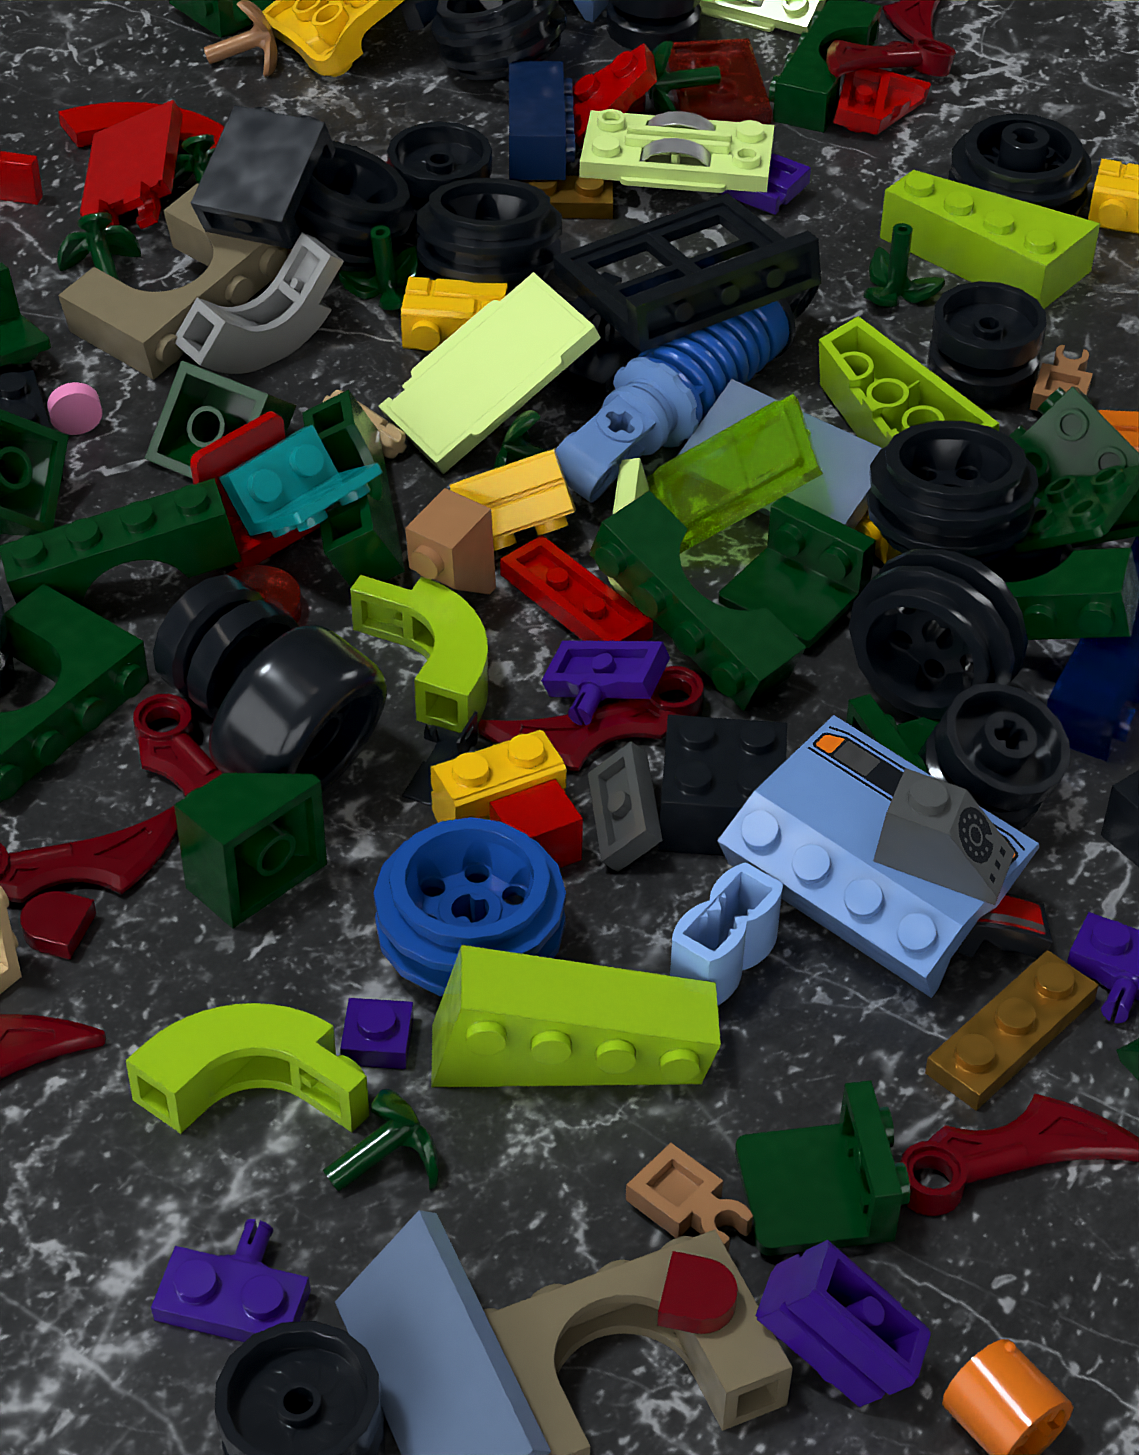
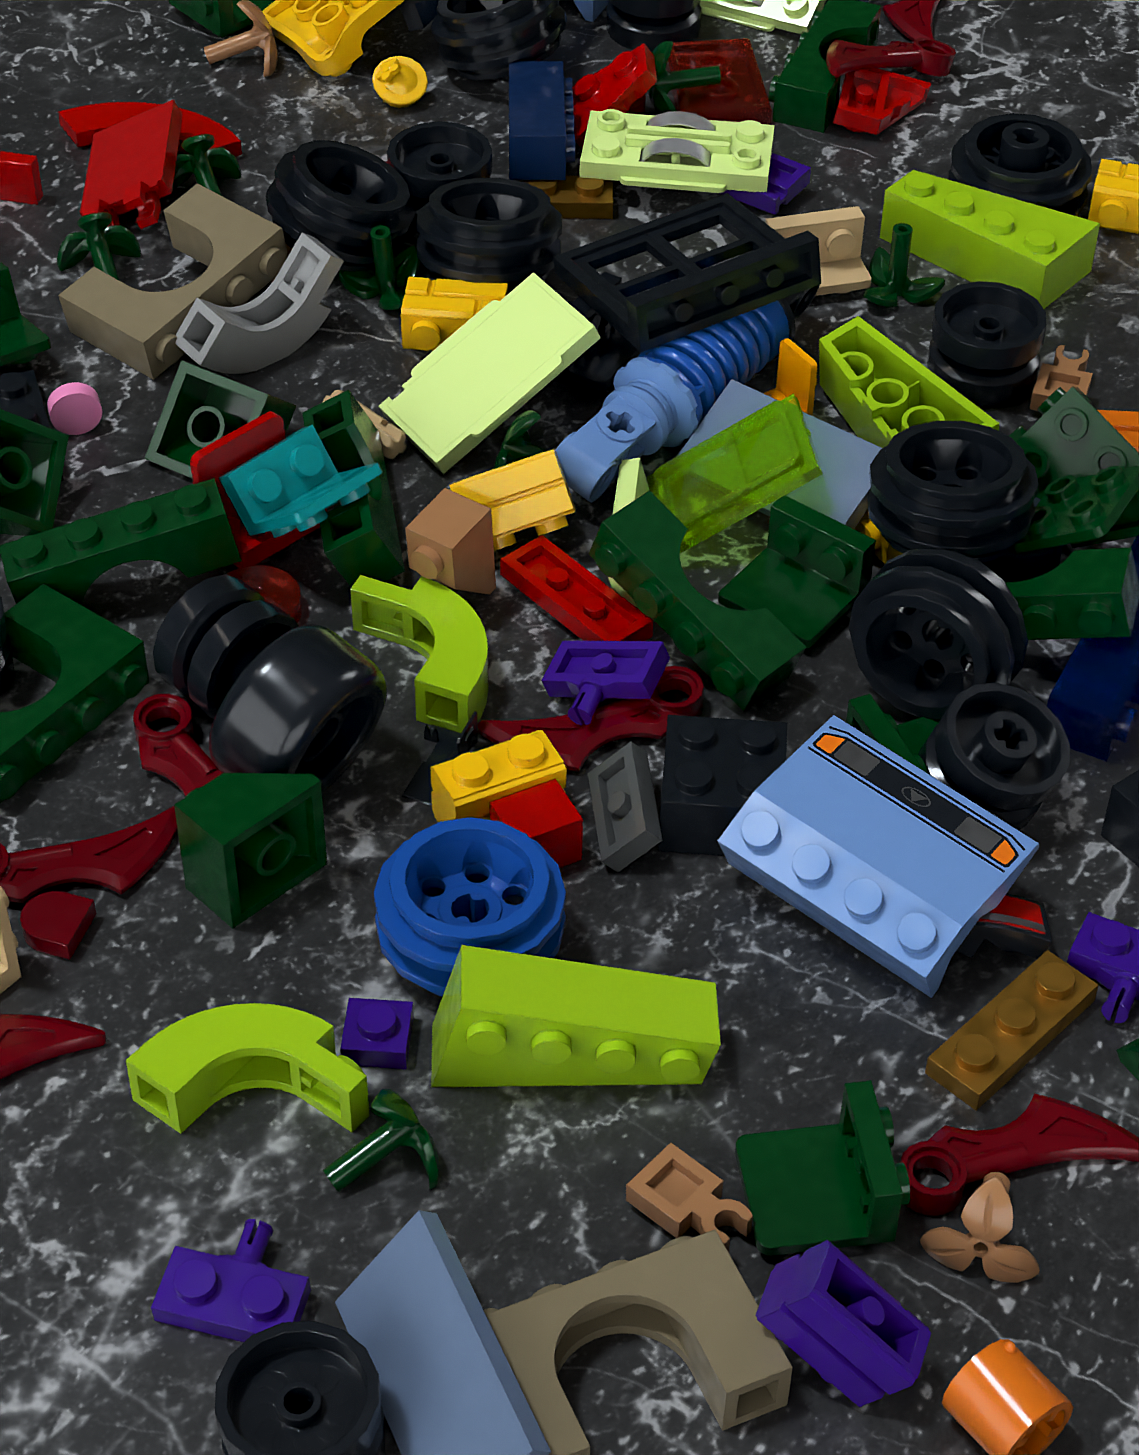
(260, 175): black panel -> none
(399, 81): none -> yellow hat
(697, 1295): dark red tile -> none
(729, 930): light blue brick -> none
(795, 375): none -> light orange bracket
(839, 246): none -> tan bracket
(943, 838): dark grey slope -> none
(988, 1219): none -> medium nougat plant

